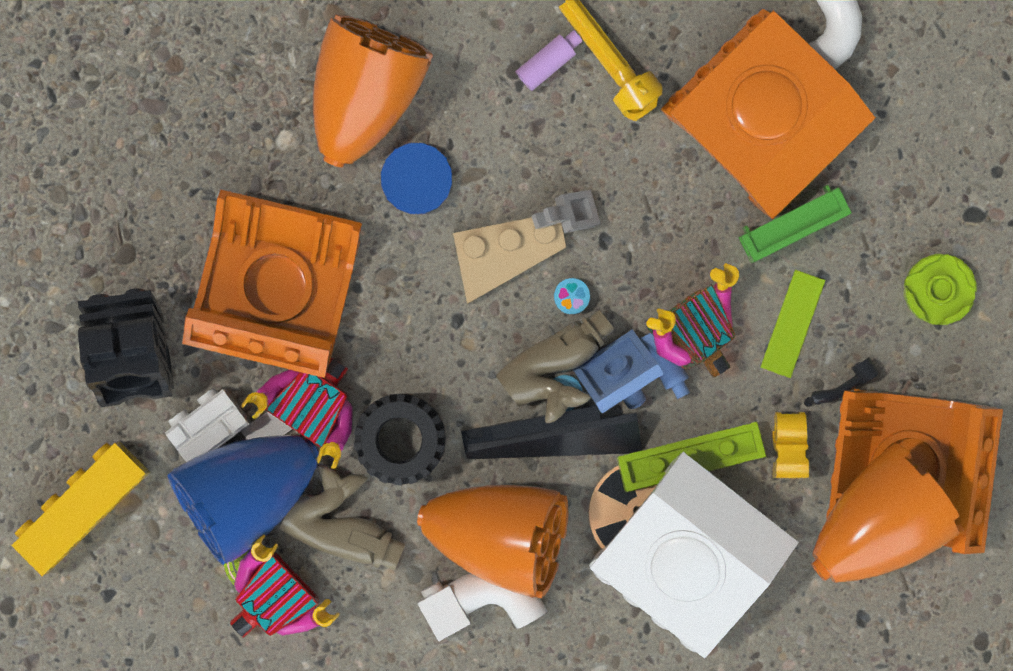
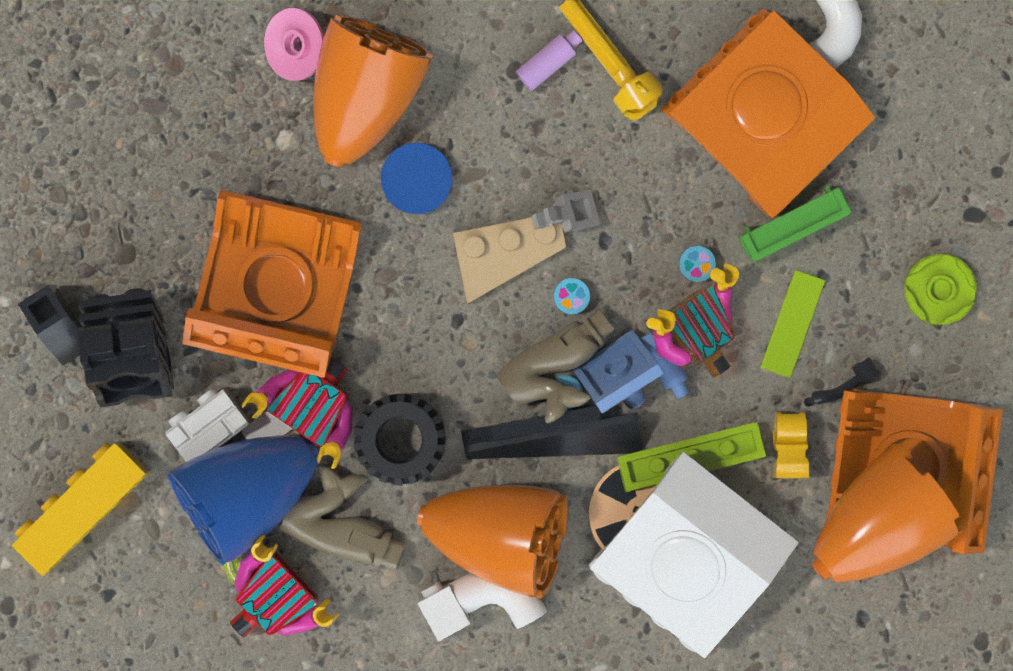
(53, 322): none -> black slope
(283, 44): none -> bright pink dish
(696, 263): none -> medium azure tile

